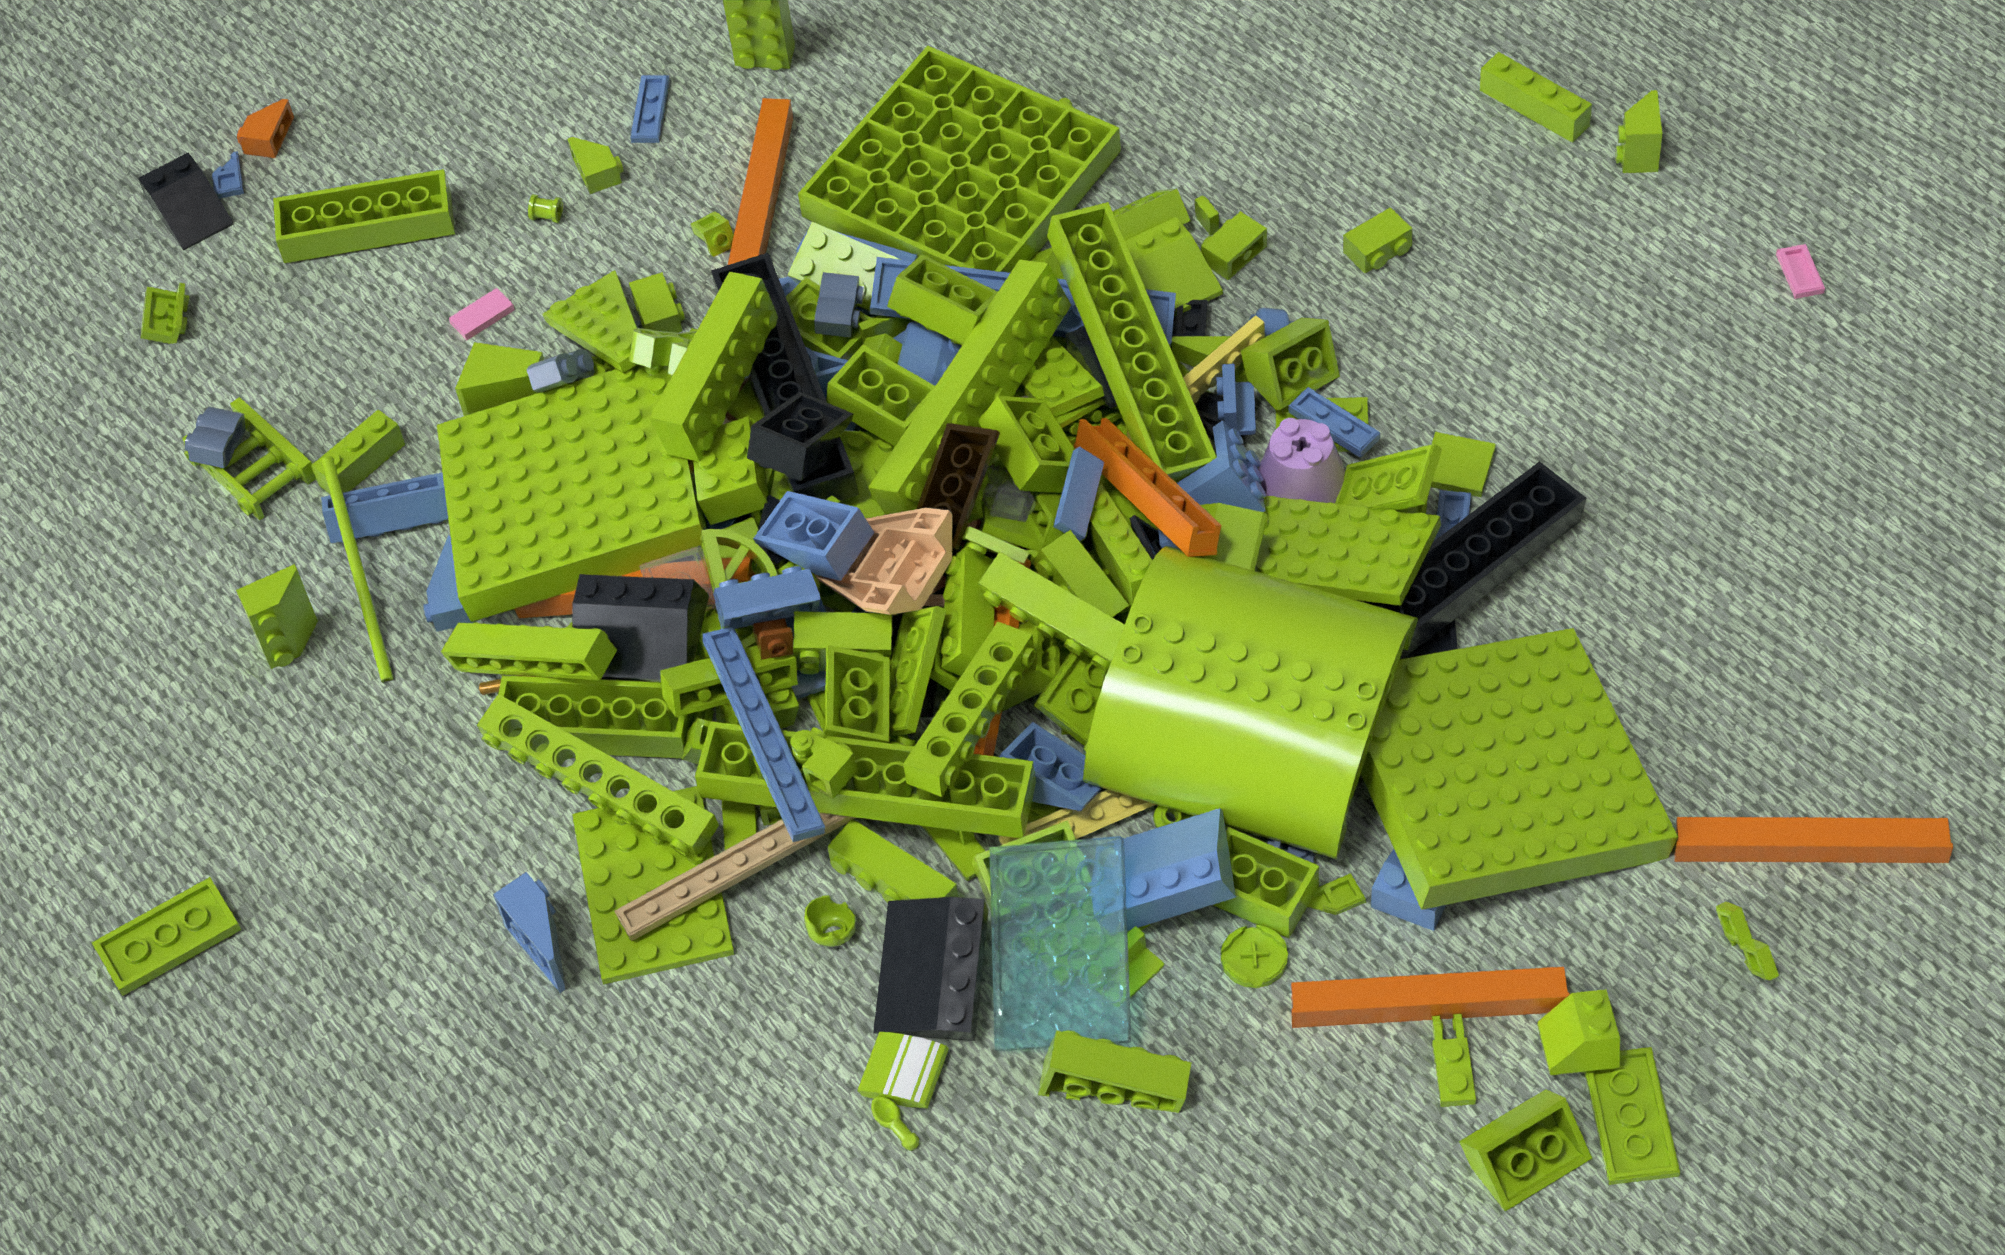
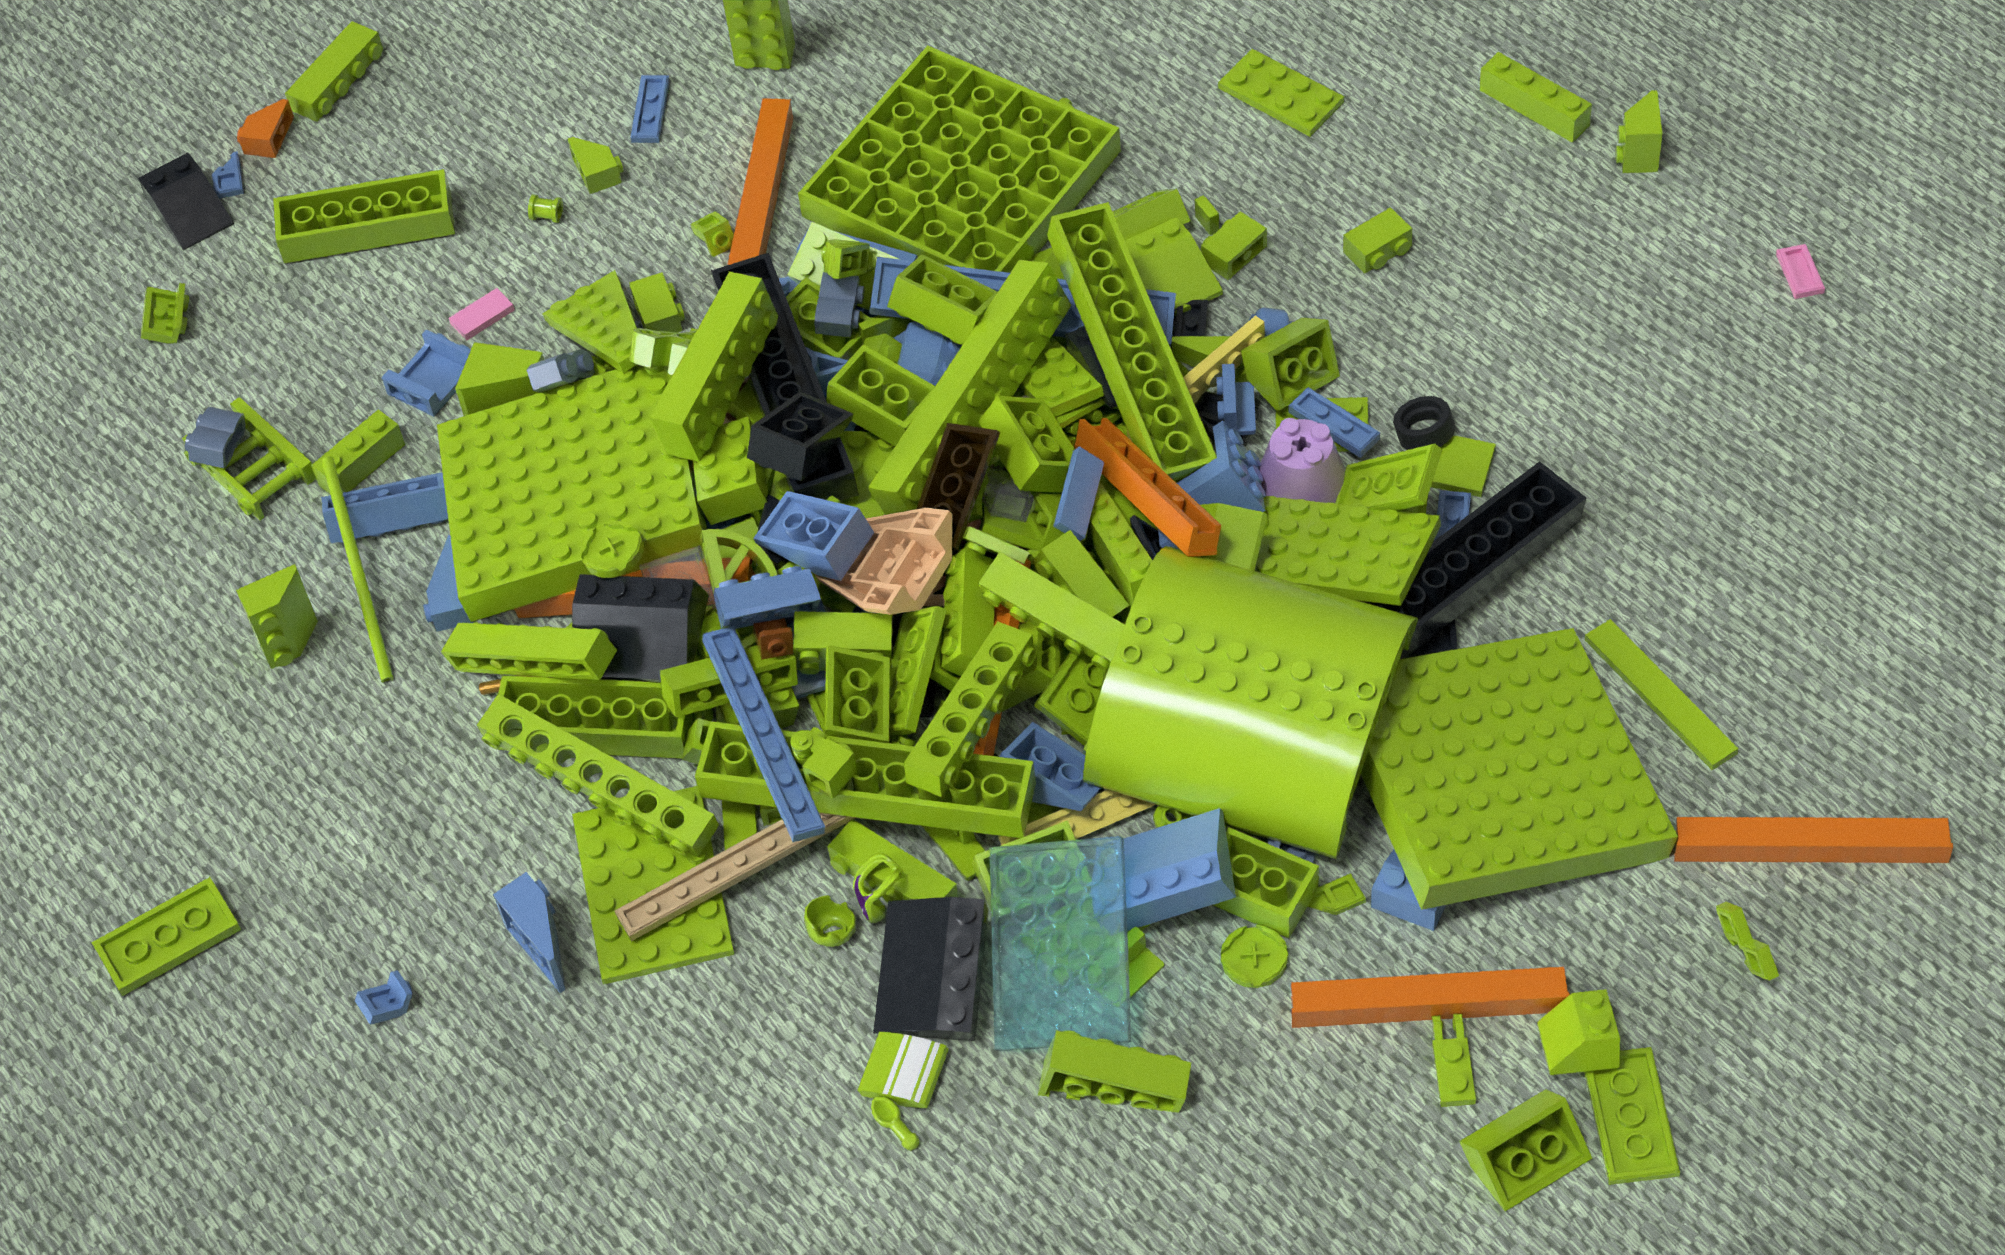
(334, 71): none -> lime brick
(385, 1001): none -> medium blue bracket
(430, 375): none -> medium blue panel
(612, 549): none -> lime tile
(845, 258): none -> lime slope
(869, 901): none -> lime piece
(1281, 92): none -> lime plate
(1421, 409): none -> black tyre
(1661, 694): none -> lime tile

